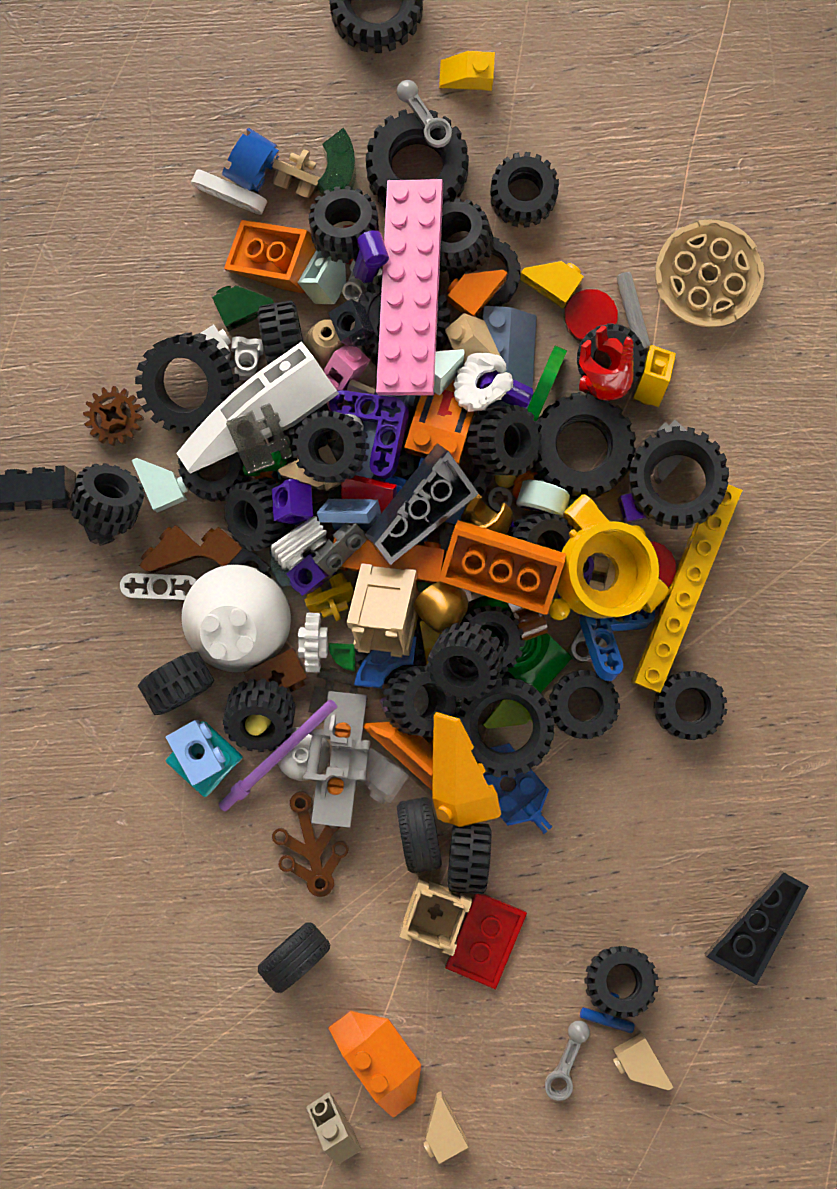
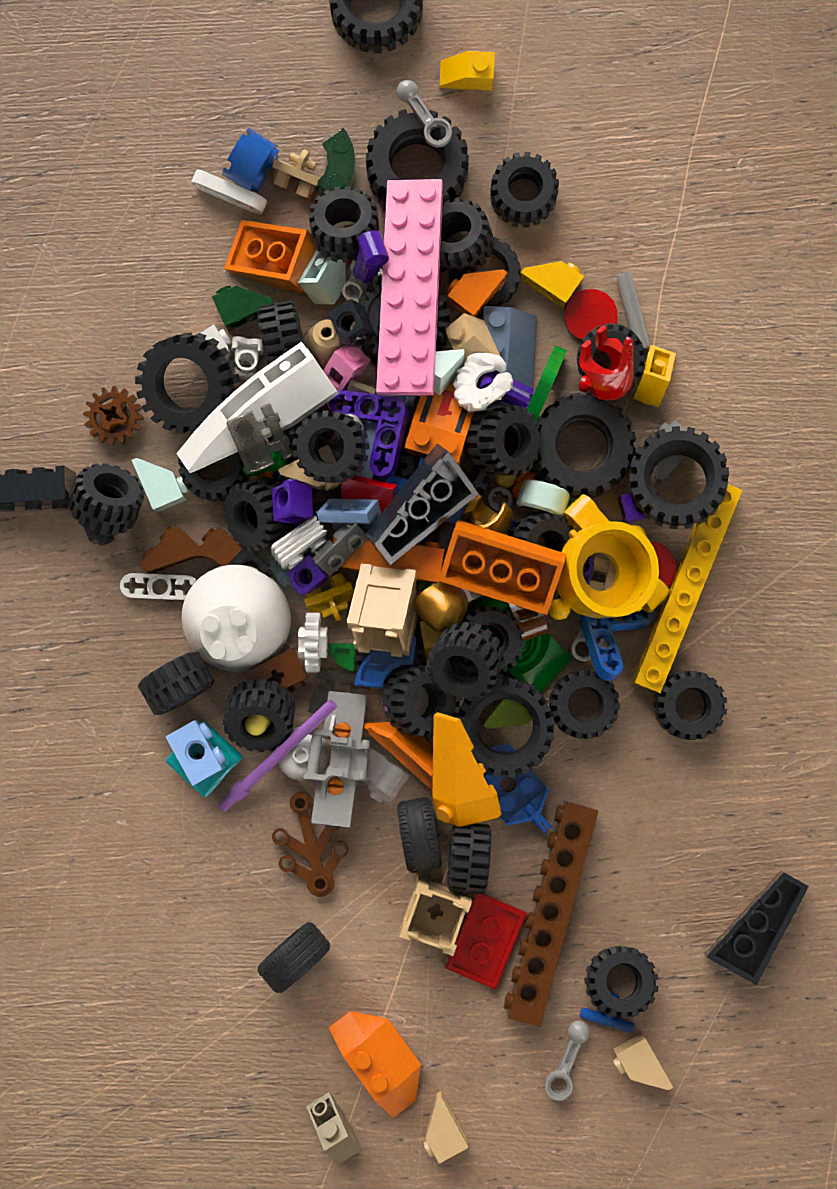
(532, 1009): none -> reddish brown brick
(723, 252): tan brick -> none

